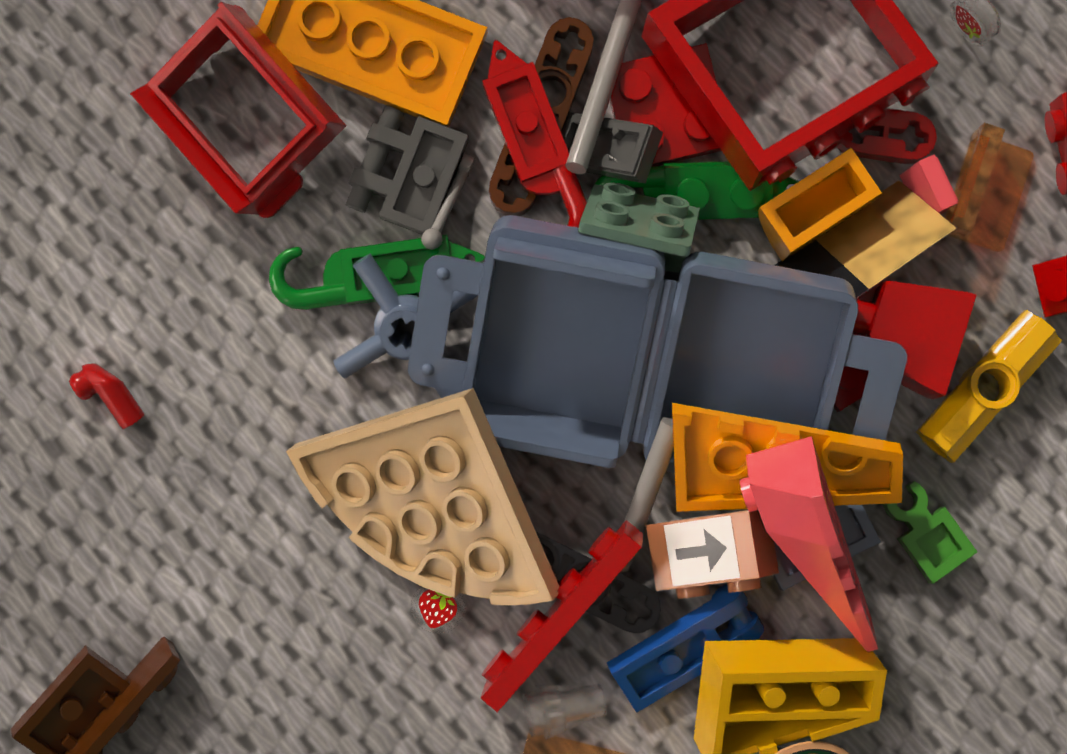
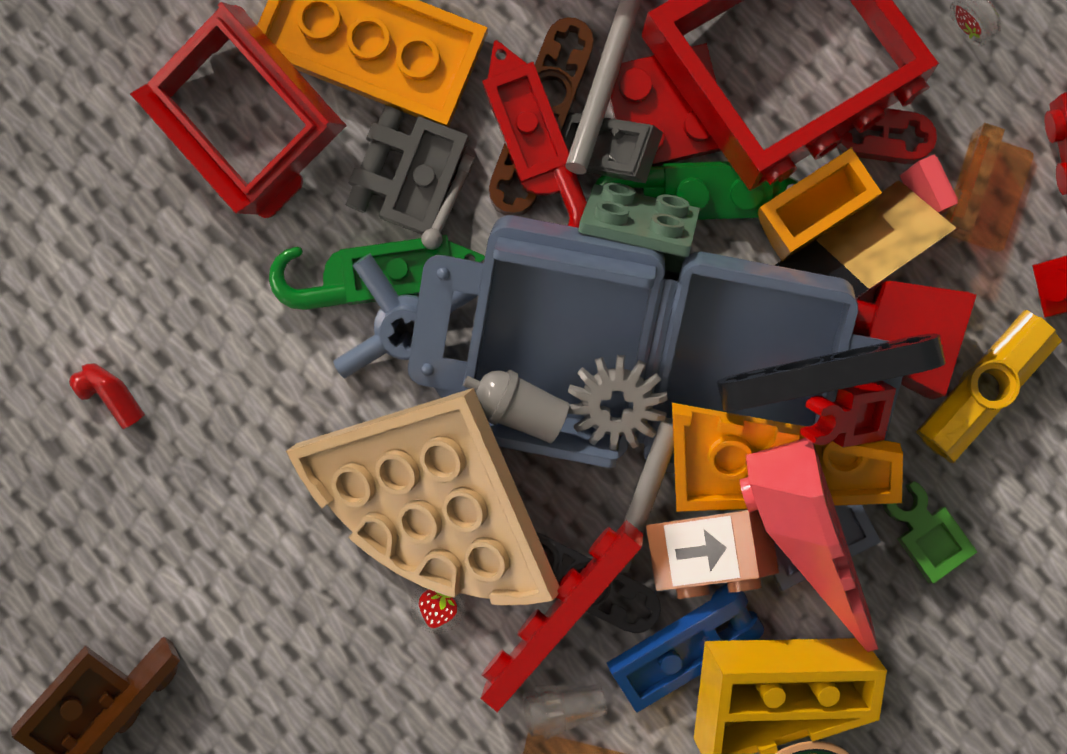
(519, 404): none -> light grey piece
(635, 390): none -> light grey gear
(831, 372): none -> black beam
(855, 417): none -> red plate

